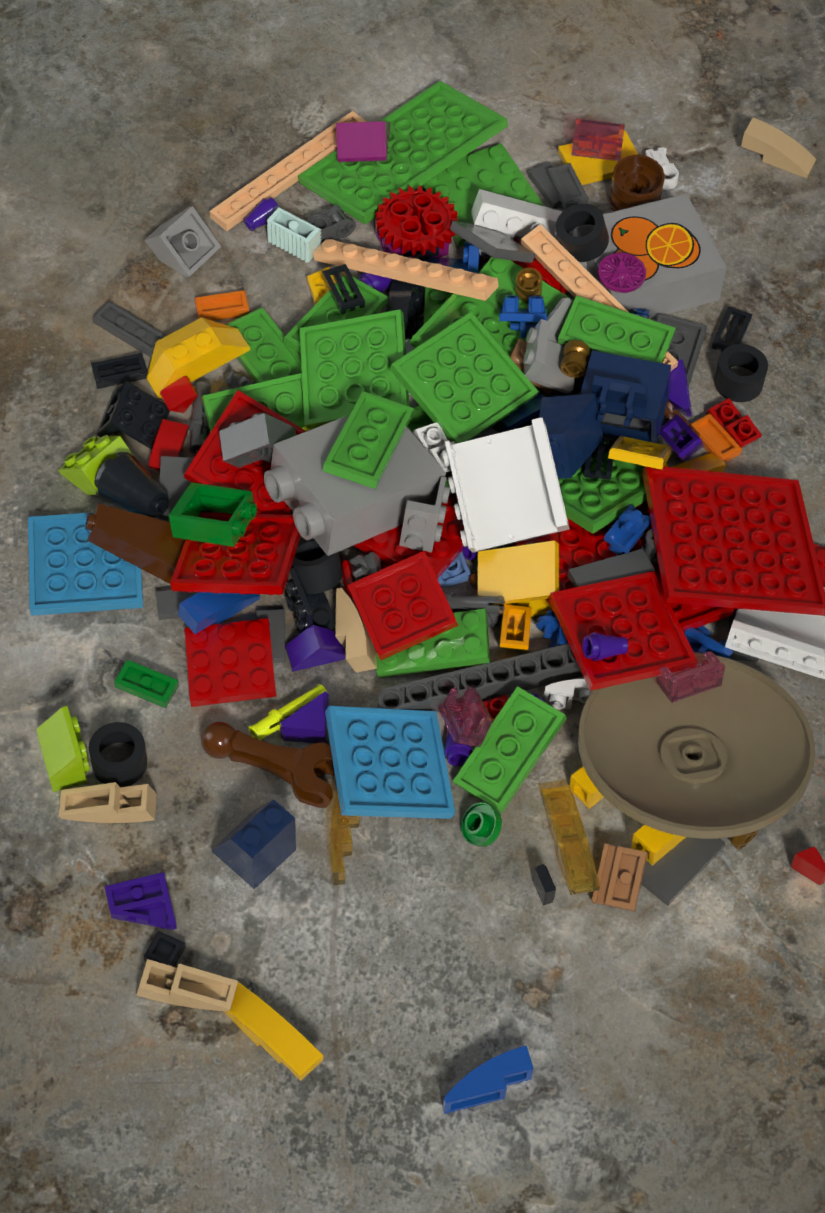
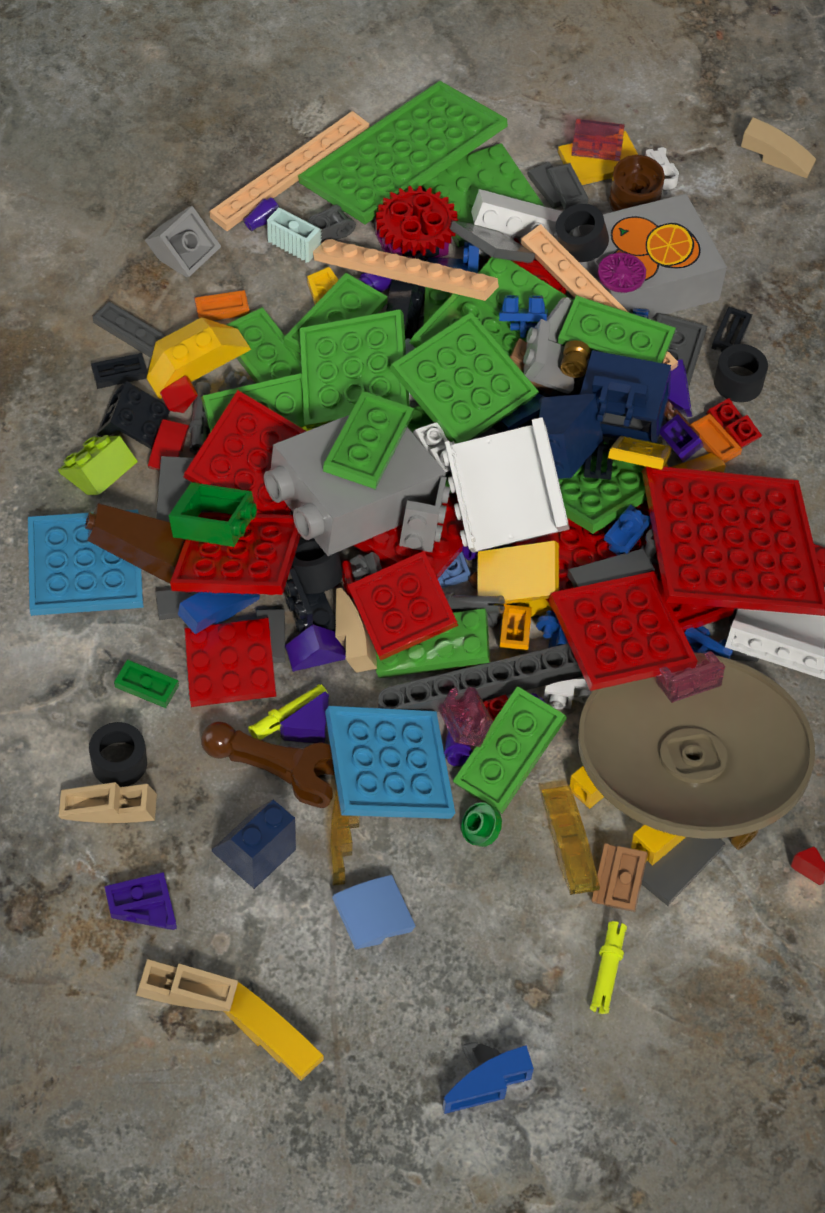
(63, 750): lime slope -> none
(130, 486): black cone -> none
(165, 949): black tile -> none
(253, 439): brick -> none
(349, 304): black tile -> none
(362, 141): magenta slope -> none
(373, 912): none -> medium blue slope
(478, 1053): none -> dark grey tile
(529, 279): pearl gold wheel -> none
(544, 884): black tile -> none
(602, 646): dark purple cone -> none
(610, 955): none -> neon yellow pin

